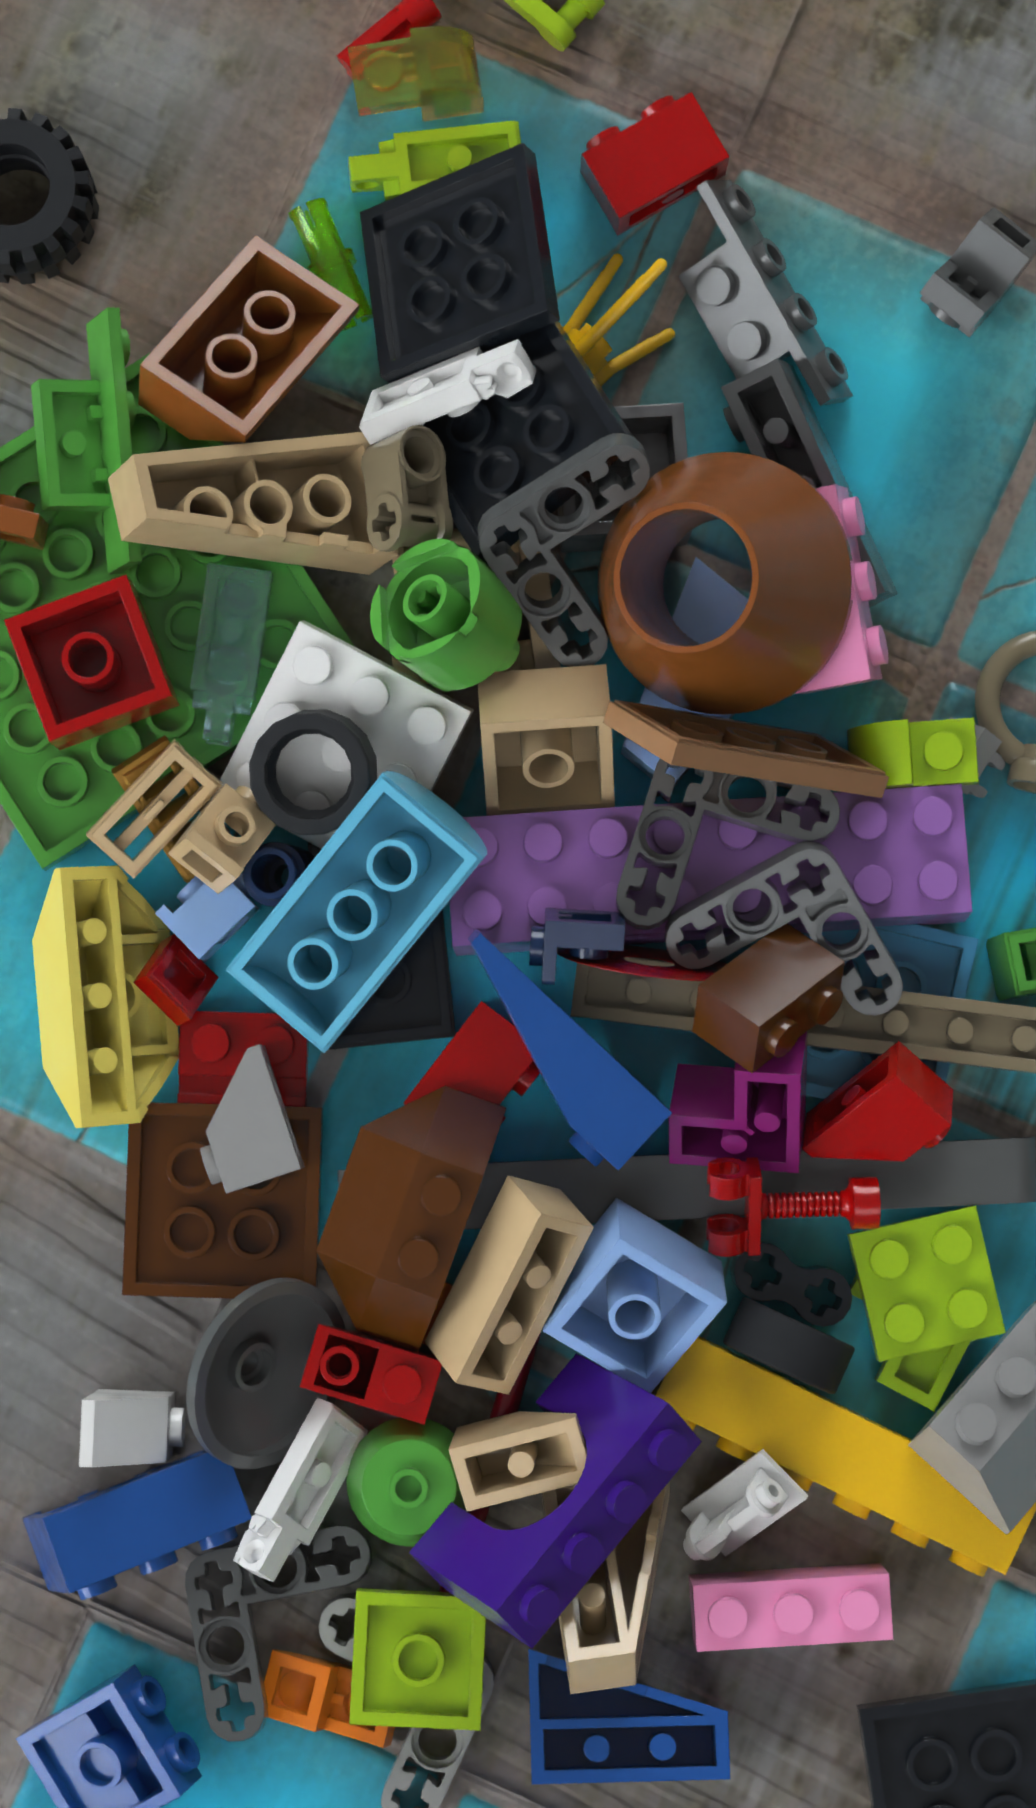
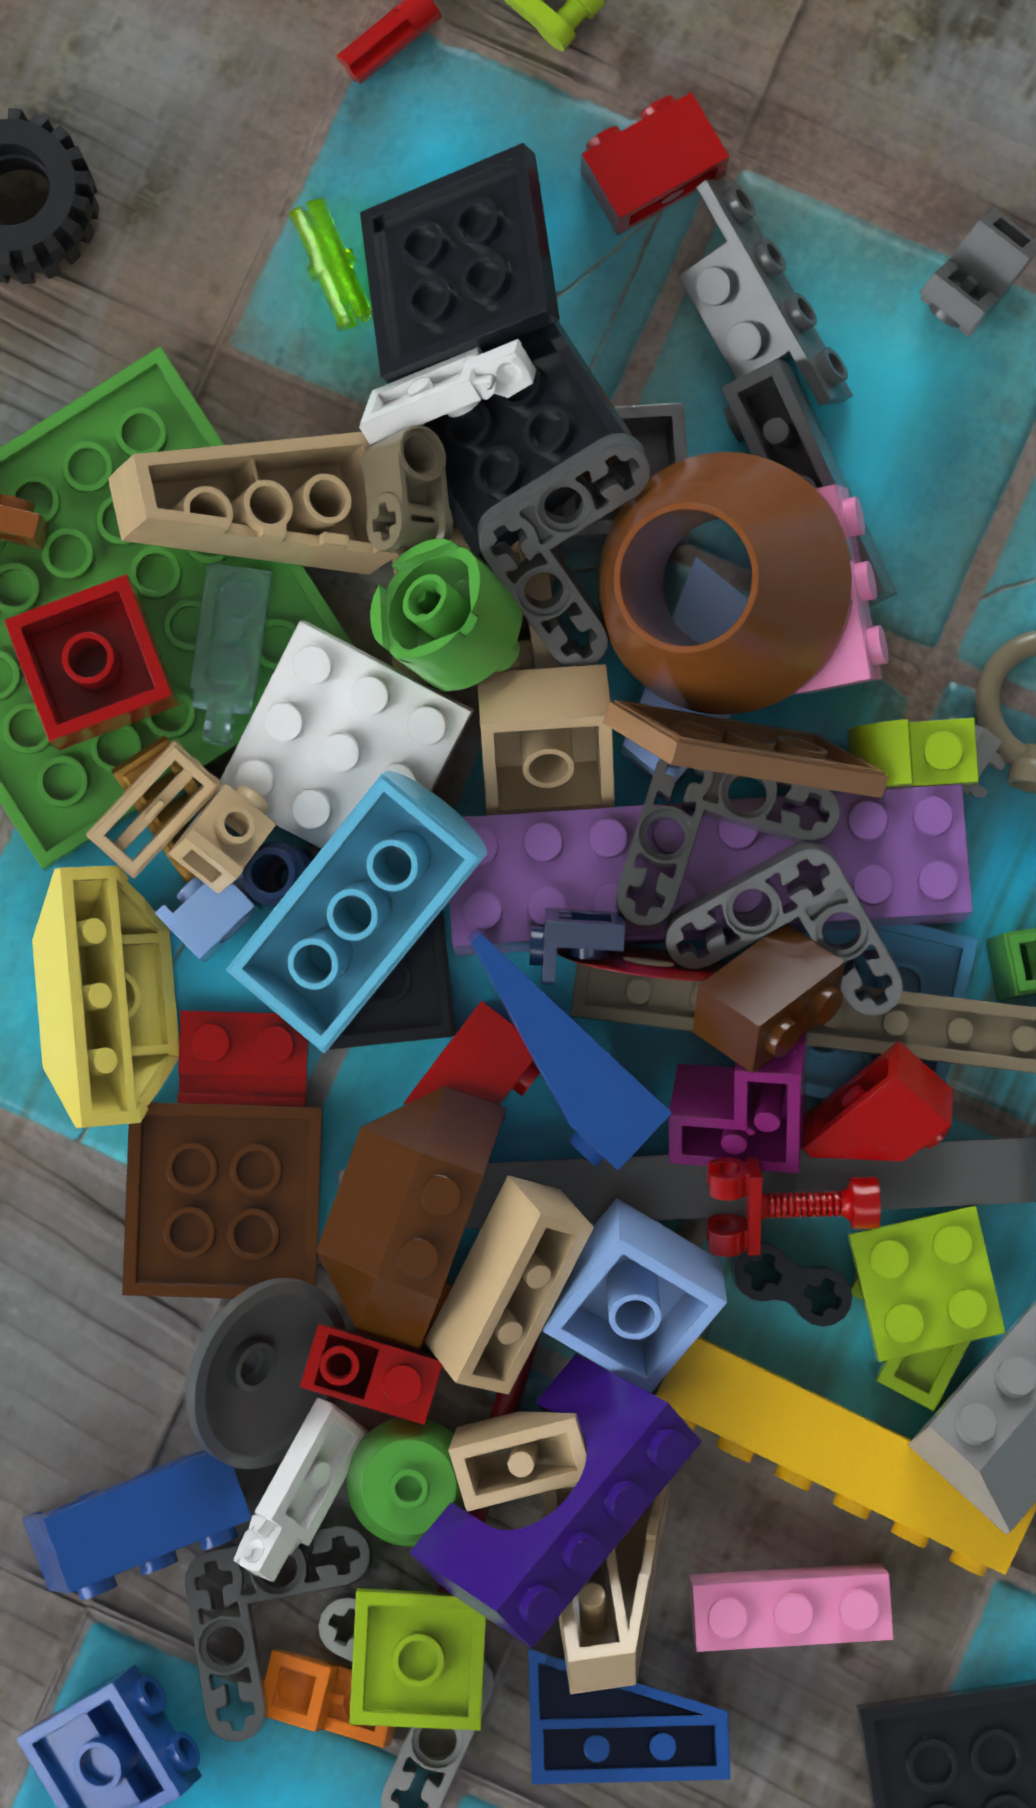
(87, 435): bright green bracket -> none
(129, 1427): white slope -> none
(175, 980): red tile -> none
(242, 346): dark orange slope -> none
(250, 1129): light grey slope -> none
(266, 754): black tyre -> none
(427, 70): clear yellow brick -> none
(427, 155): lime hinge -> none
(590, 339): yellow plant -> none
(739, 1507): white hinge -> none
(788, 1345): black tyre -> none

